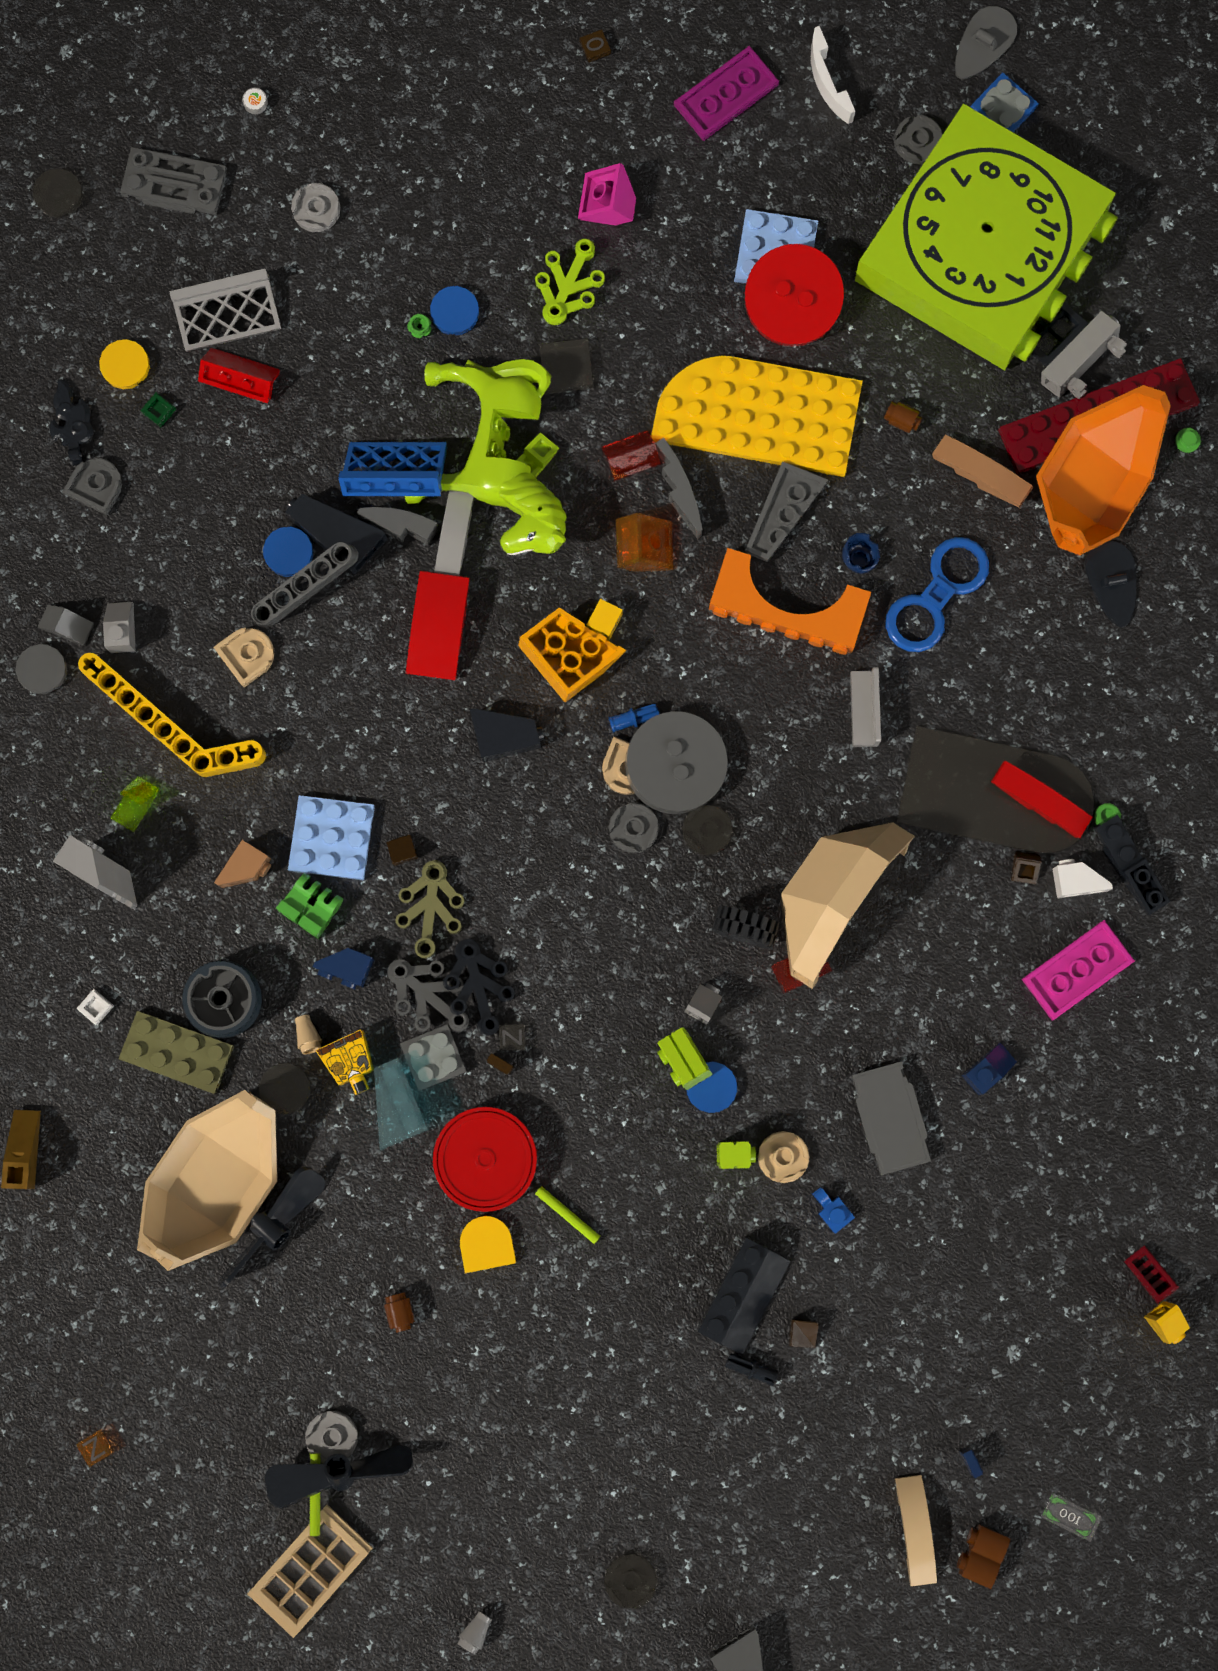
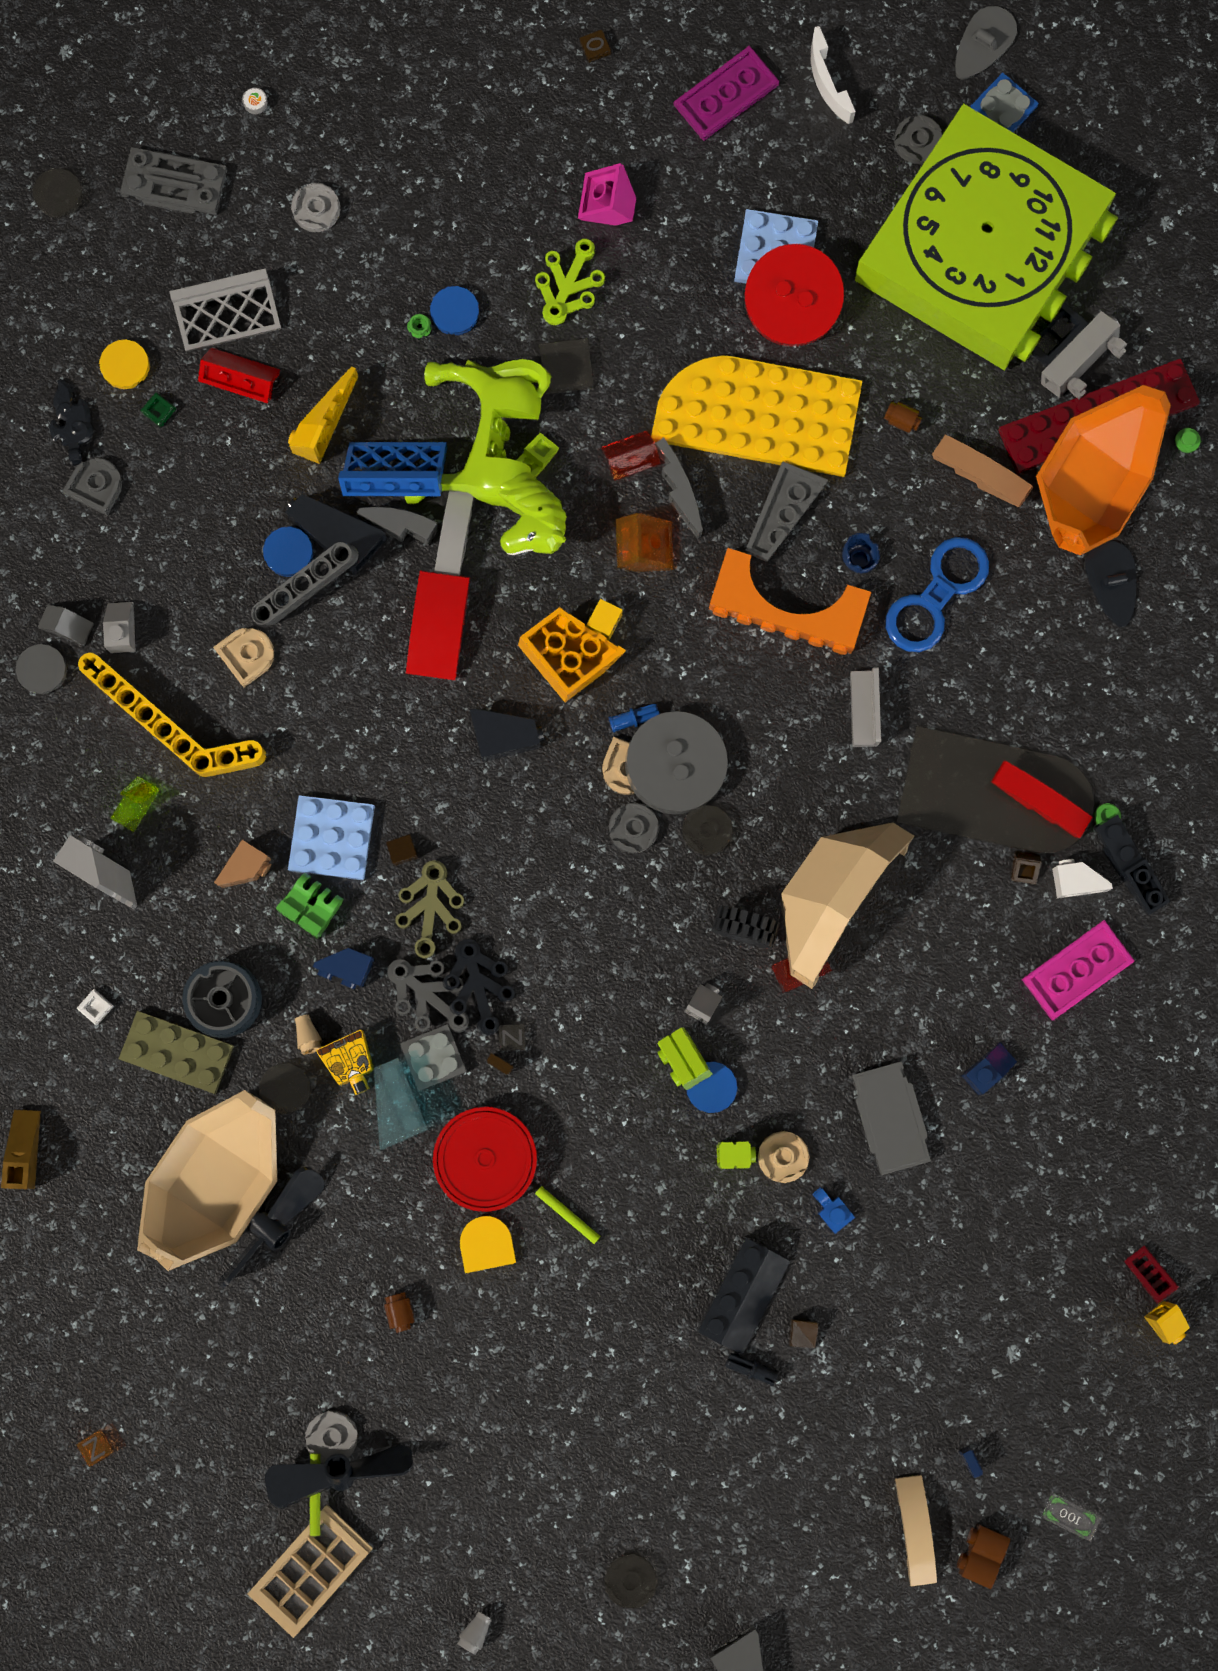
(318, 426): none -> yellow wedge

